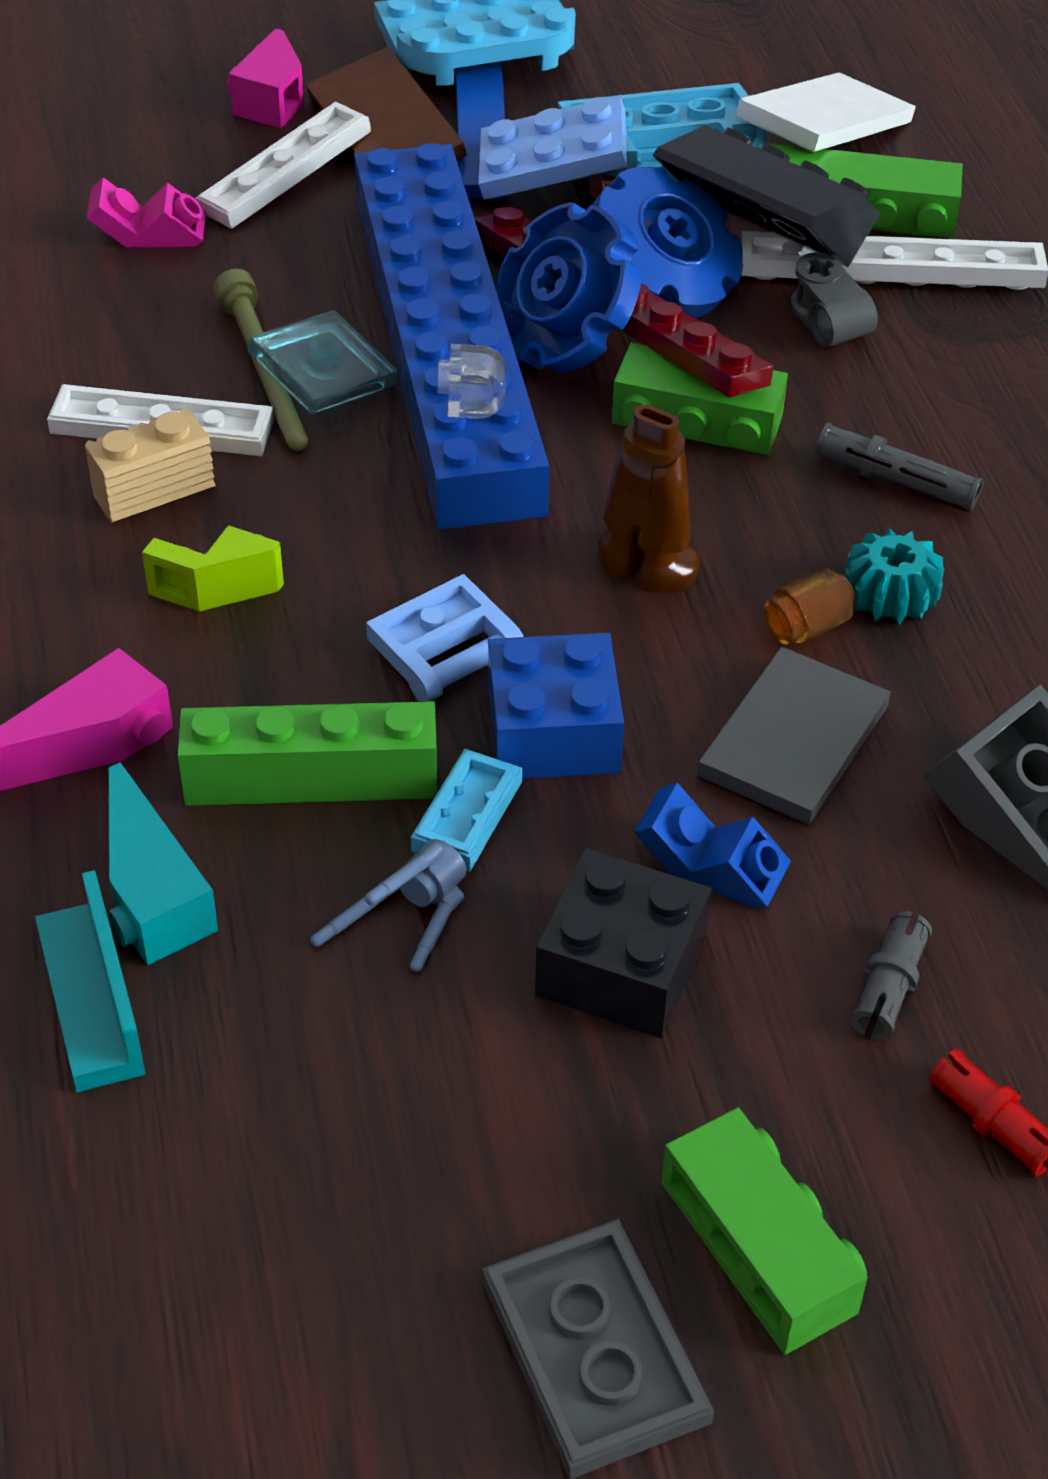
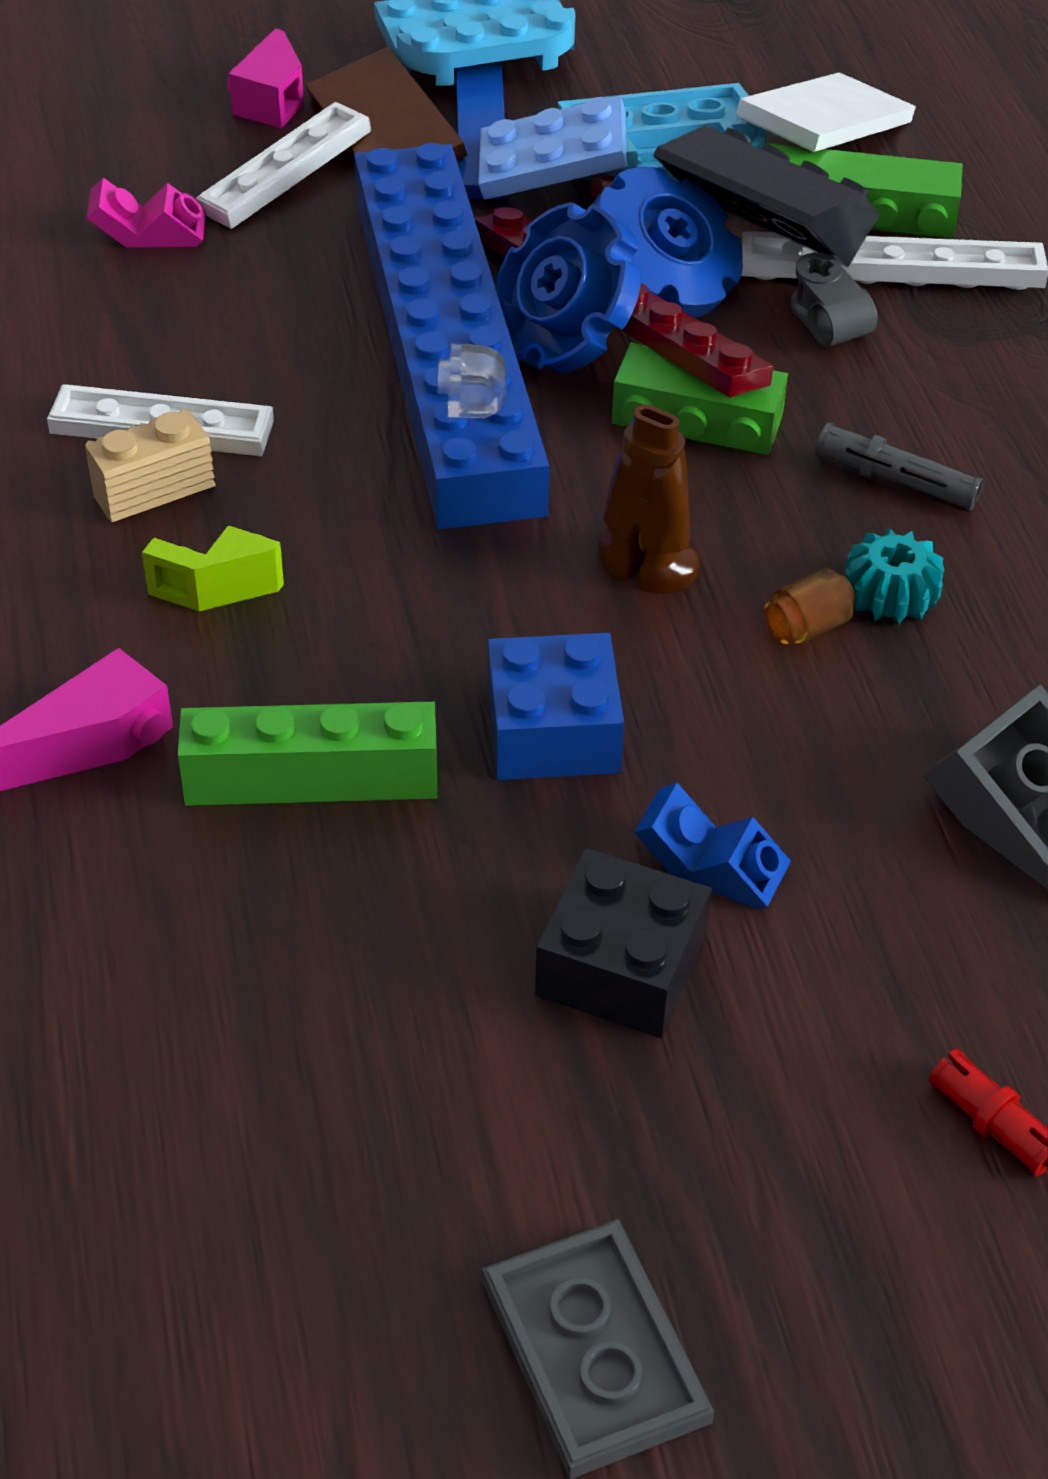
(90, 992): teal panel -> none
(153, 882): teal slope -> none
(238, 297): olive piece -> none
(322, 361): clear light blue plate -> none
(423, 880): sand blue plant -> none
(433, 625): light blue plate -> none
(469, 805): medium azure plate -> none
(764, 1229): bright green brick -> none
(794, 735): dark grey tile -> none
(891, 975): dark grey pin -> none

